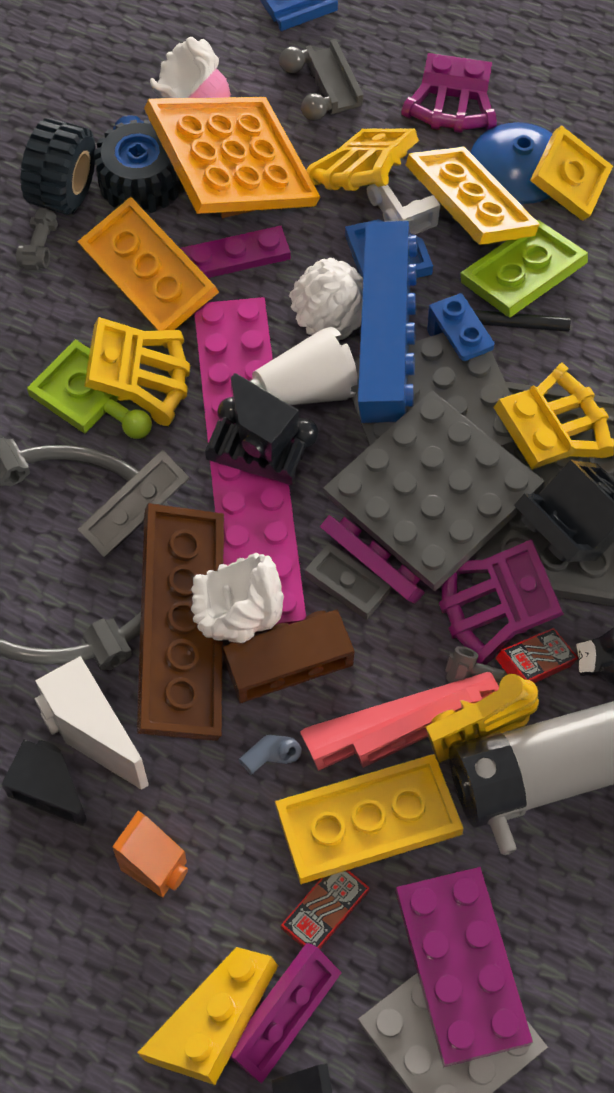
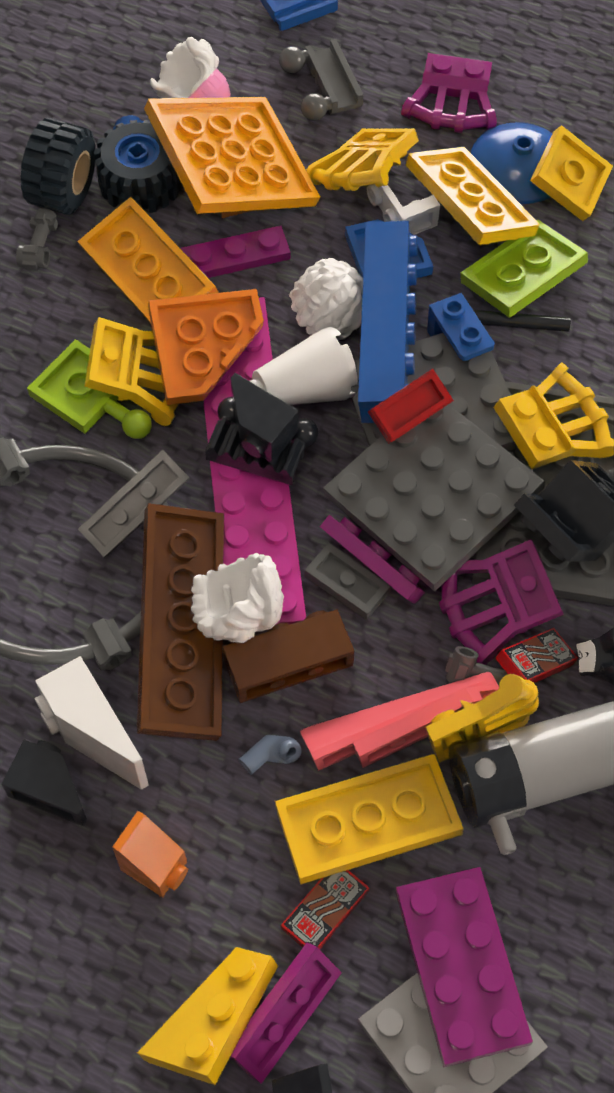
(201, 339): none -> orange plate
(410, 406): none -> red tile

